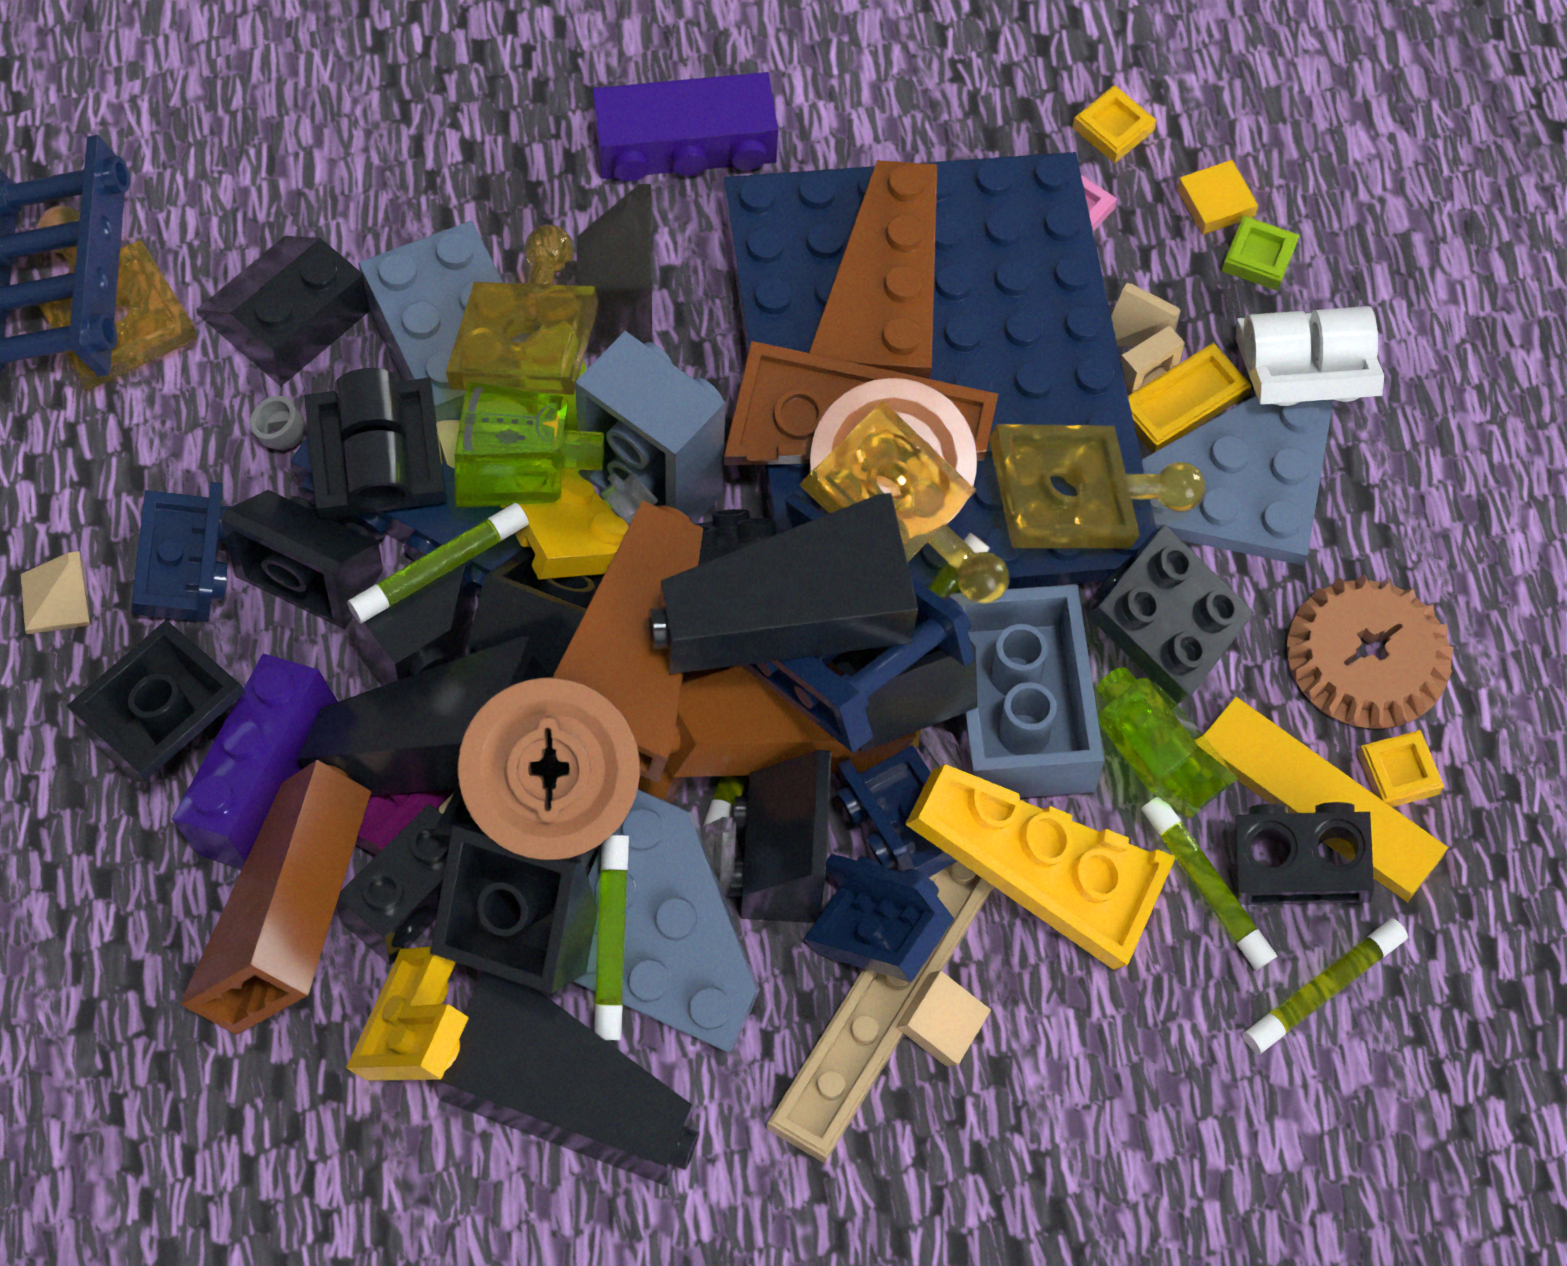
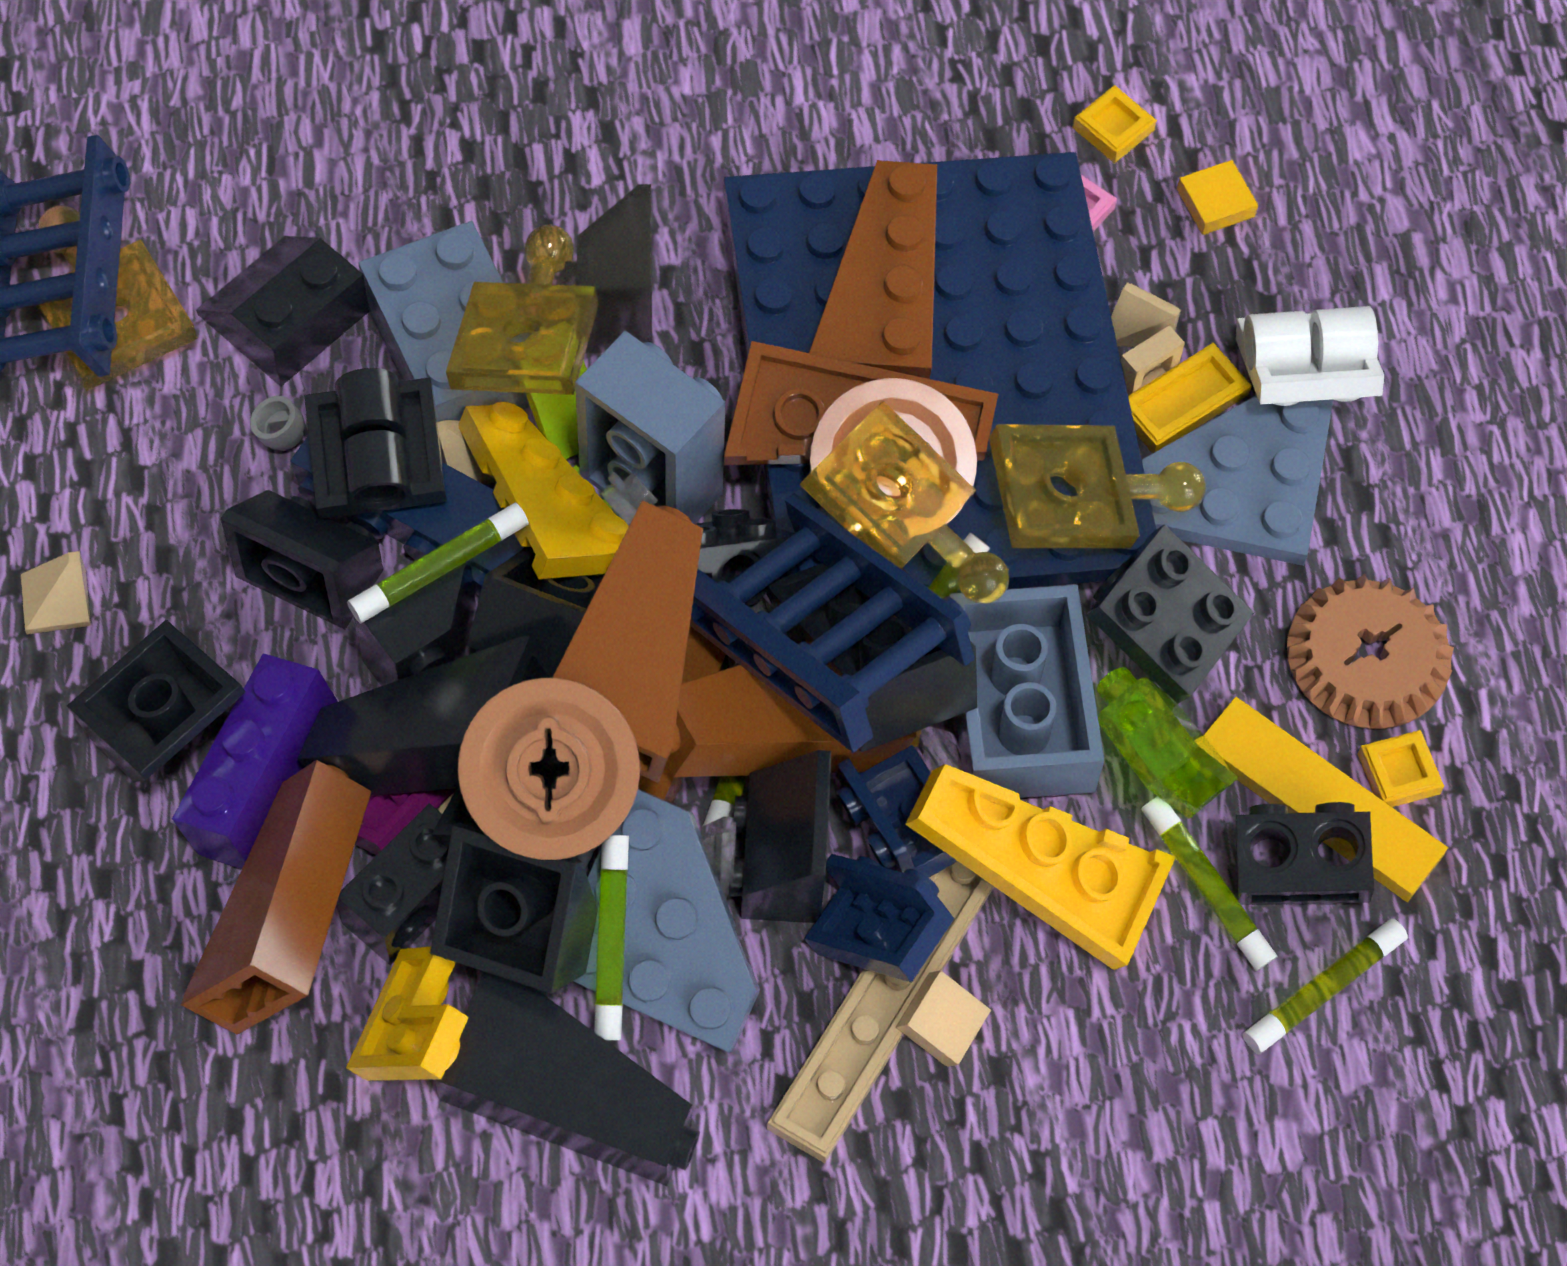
(178, 555): dark blue bracket -> none
(518, 447): clear neon green torso -> none
(685, 126): dark purple brick -> none
(792, 595): black slope -> none
(1260, 253): lime tile -> none

